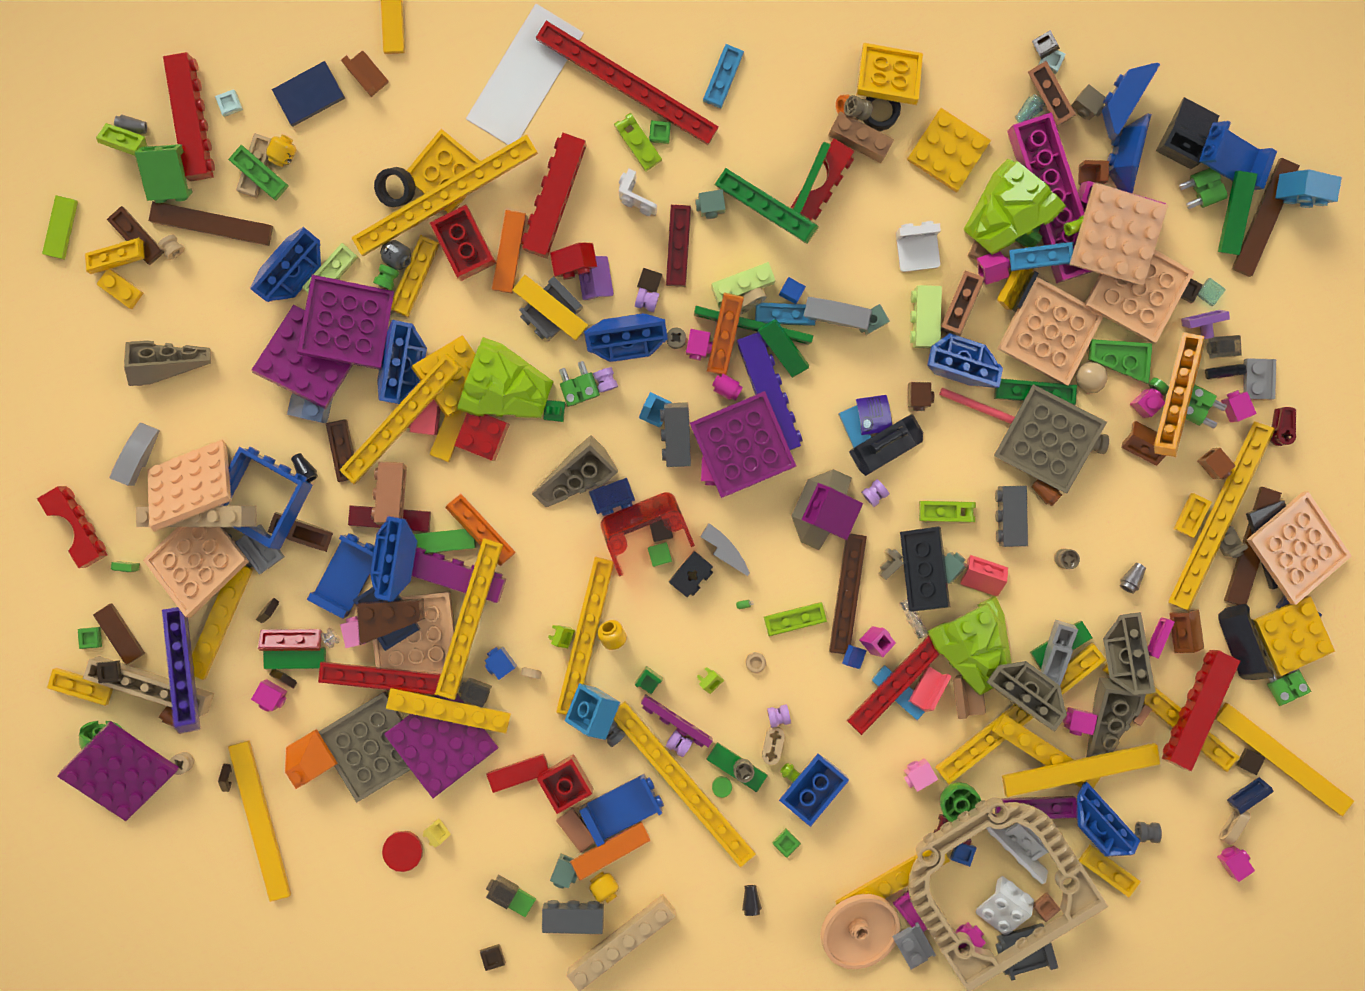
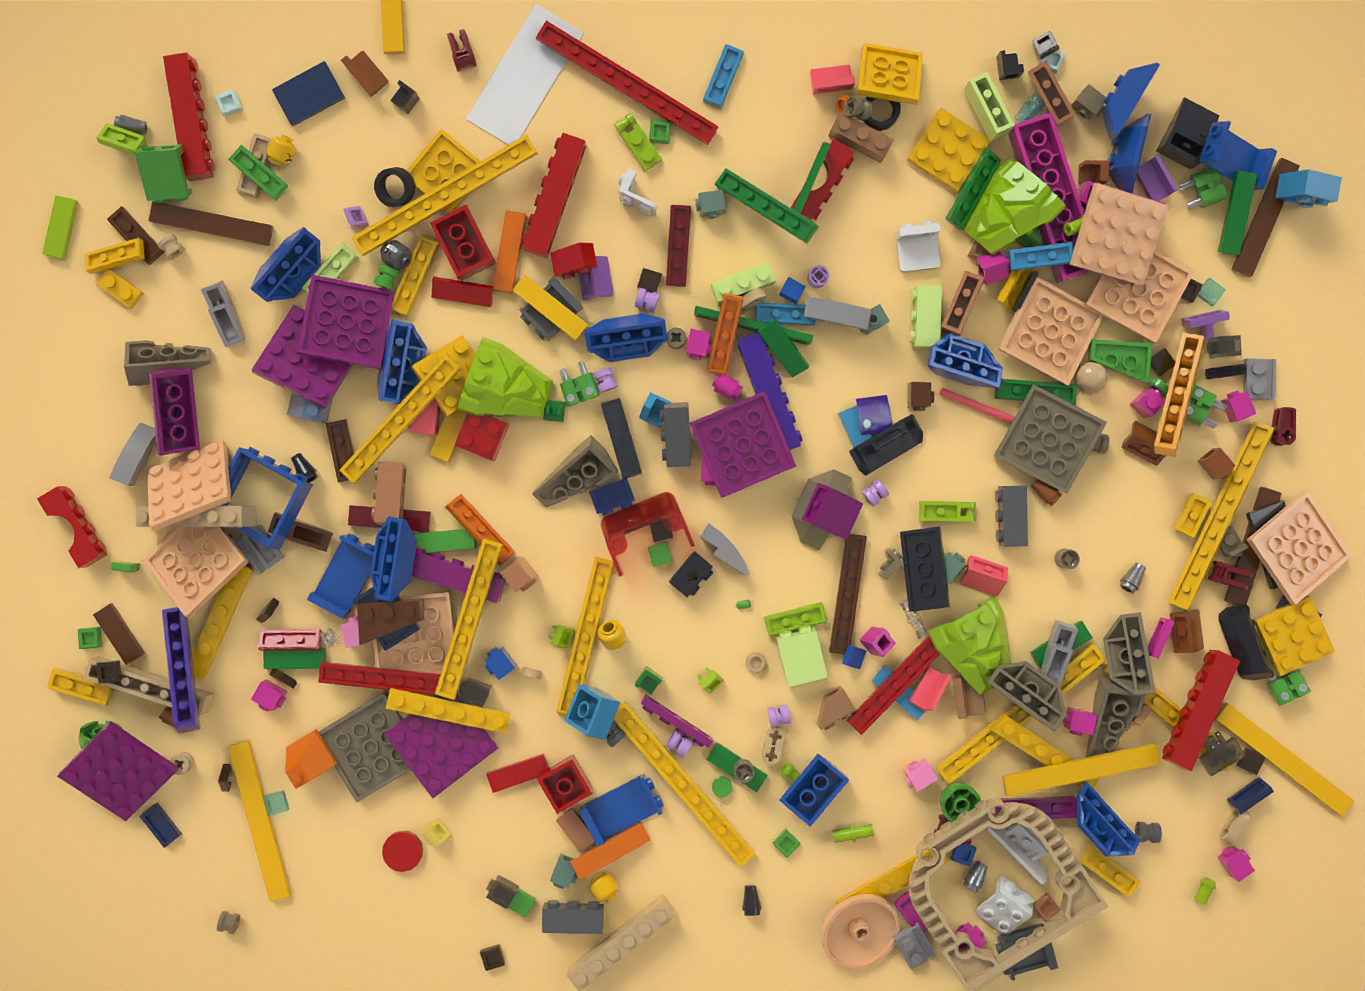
(160, 825): none -> dark blue tile
(174, 410): none -> magenta brick
(223, 313): none -> light grey slope
(228, 922): none -> dark tan wheel
(276, 803): none -> clear light blue tile
(355, 216): none -> lavender slope
(405, 97): none -> black panel
(462, 291): none -> red tile
(464, 57): none -> dark red piece
(520, 575): none -> nougat brick
(621, 438): none -> black tile
(801, 656): none -> yellowish green panel
(814, 276): none -> lavender wheel
(832, 79): none -> coral panel
(834, 707): none -> medium nougat slope
(853, 833): none -> lime pin
(973, 189): none -> green tile
(975, 877): none -> flat silver cone
(989, 107): none -> yellowish green brick
(1008, 66): none -> black panel
(1155, 179): none -> medium lavender panel
(1162, 362): none -> dark brown tile
(1205, 890): none -> lime pin
(1220, 753): none -> clear smoke hinge
(1227, 569): none -> dark red piece

